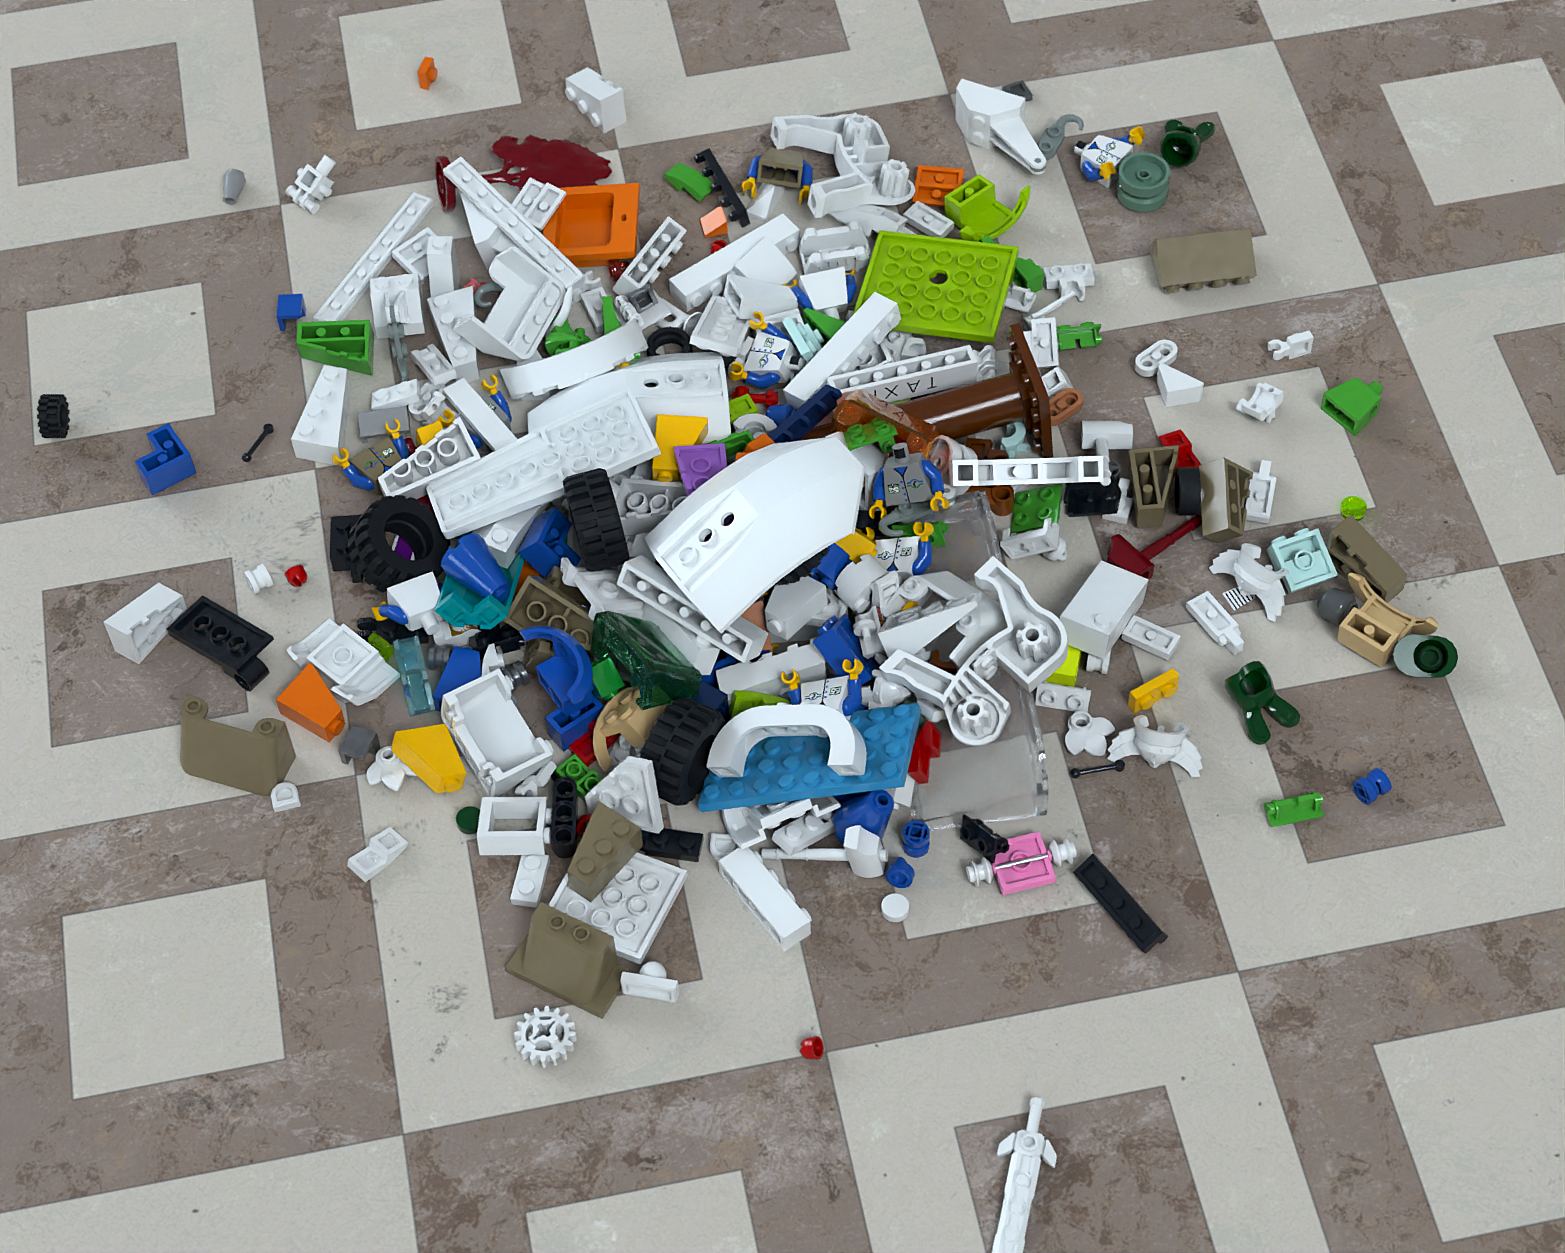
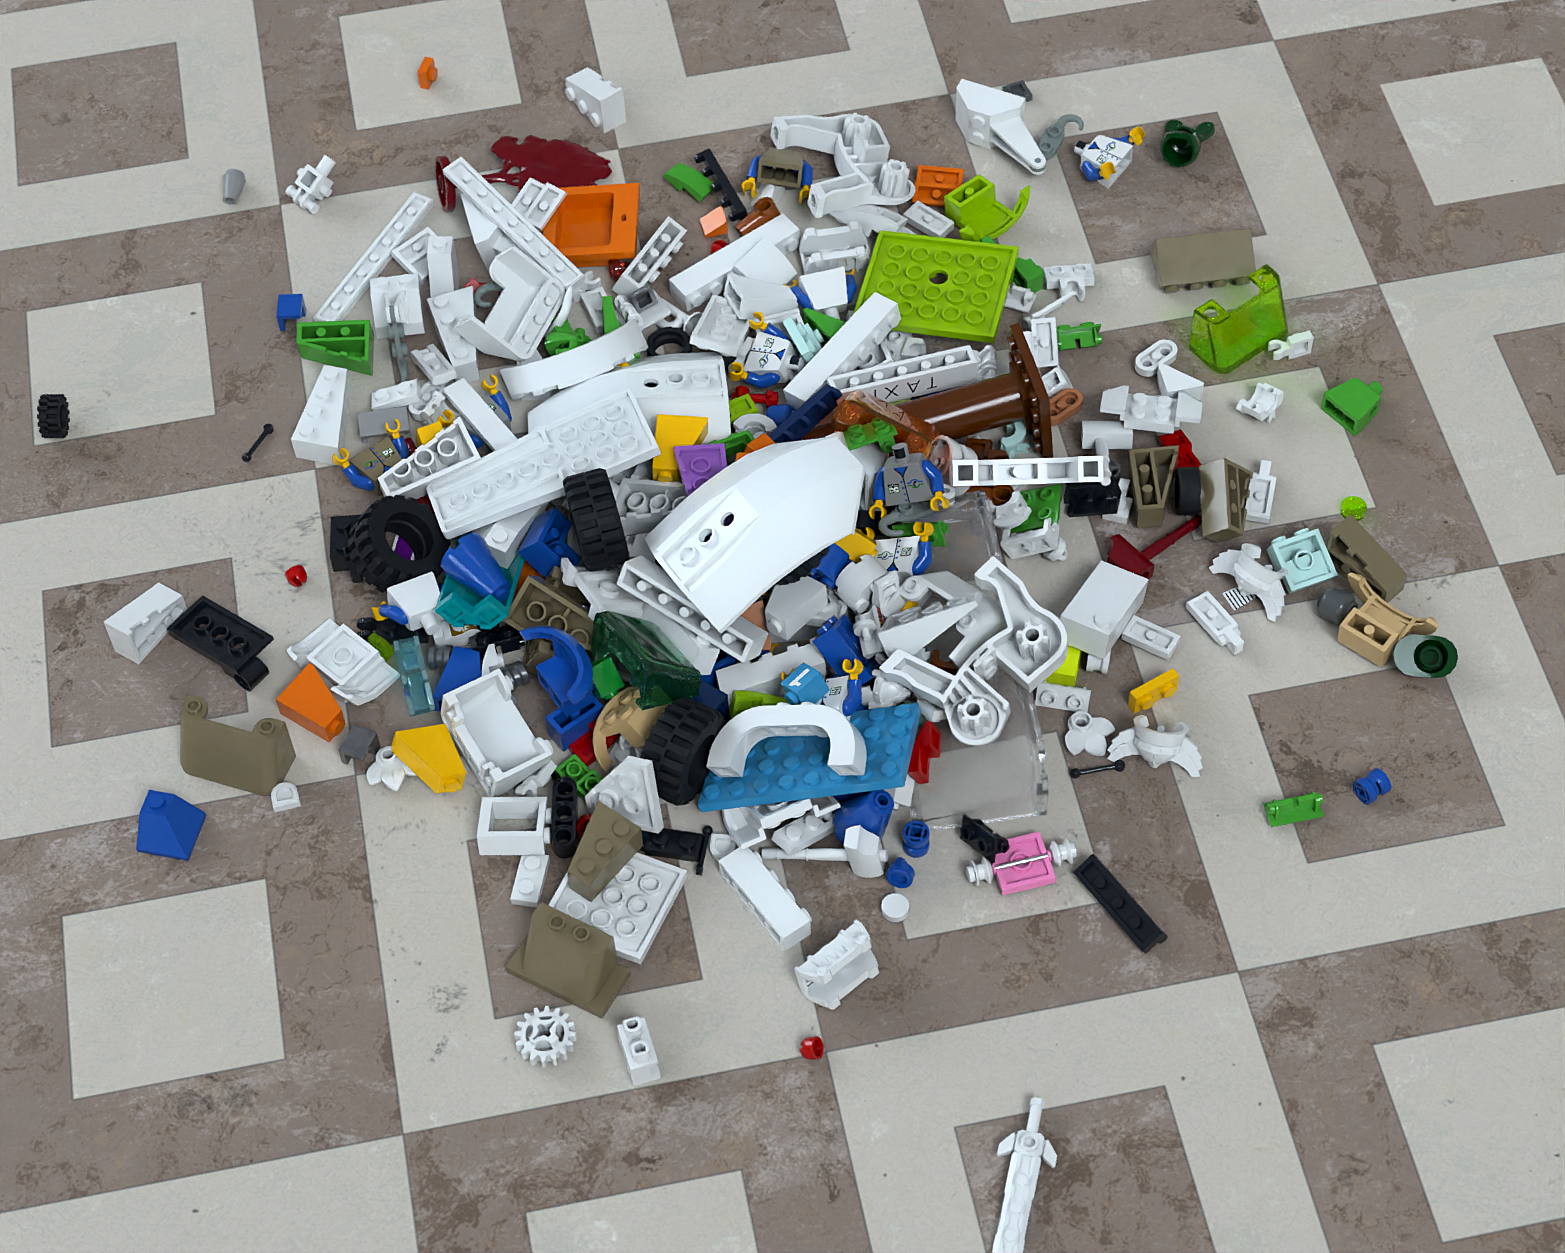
(168, 461): blue brick -> none
(168, 826): none -> blue slope
(258, 578): white wheel -> none
(381, 852): white slope -> none
(468, 819): dark green tile -> none
(638, 1050): none -> white hips
(650, 983): white tile -> none
(707, 830): none -> black hinge
(763, 212): none -> dark orange piece
(804, 685): none -> dark azure brick
(838, 967): none -> white piece
(1011, 513): none -> white piece
(1143, 182): sand green wheel -> none
(1151, 412): none -> white piece
(1238, 336): none -> clear neon green windscreen
(1253, 690): dark green piece -> none

